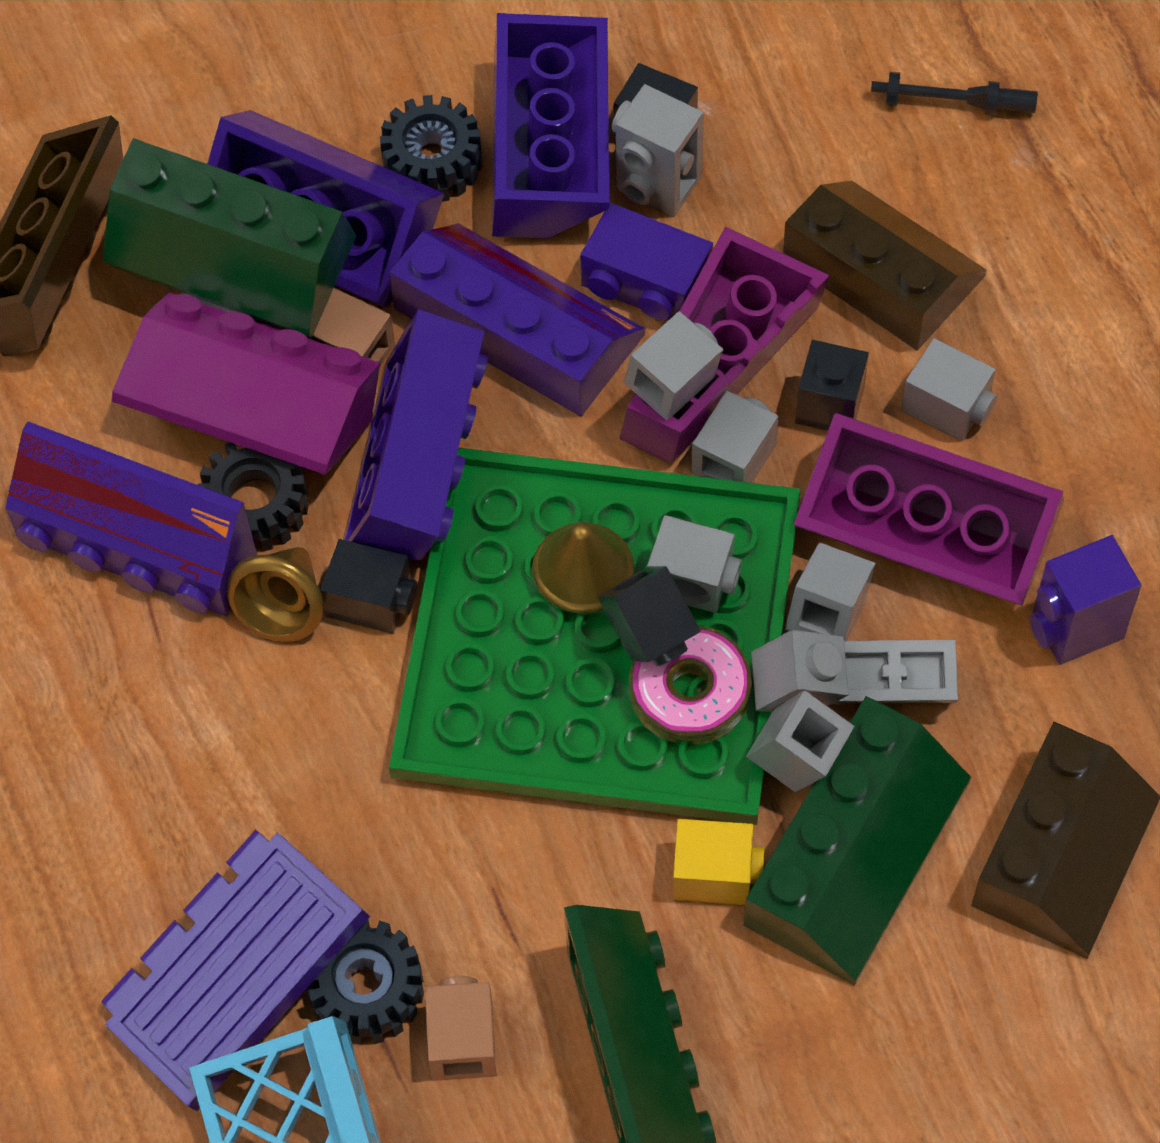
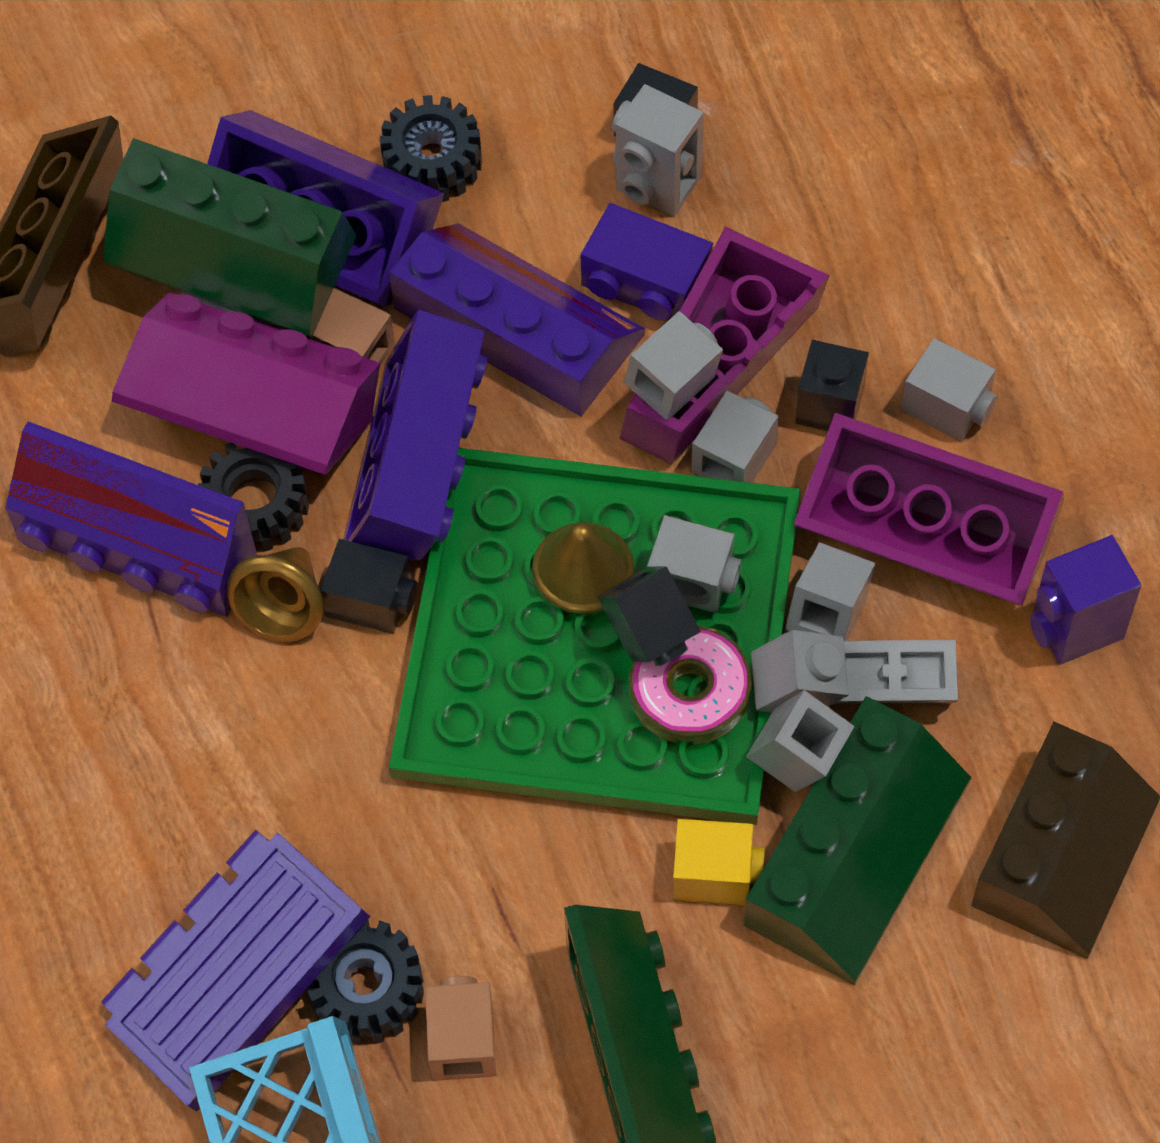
(549, 123): dark purple slope -> none
(880, 260): dark brown slope -> none
(985, 97): black piece -> none

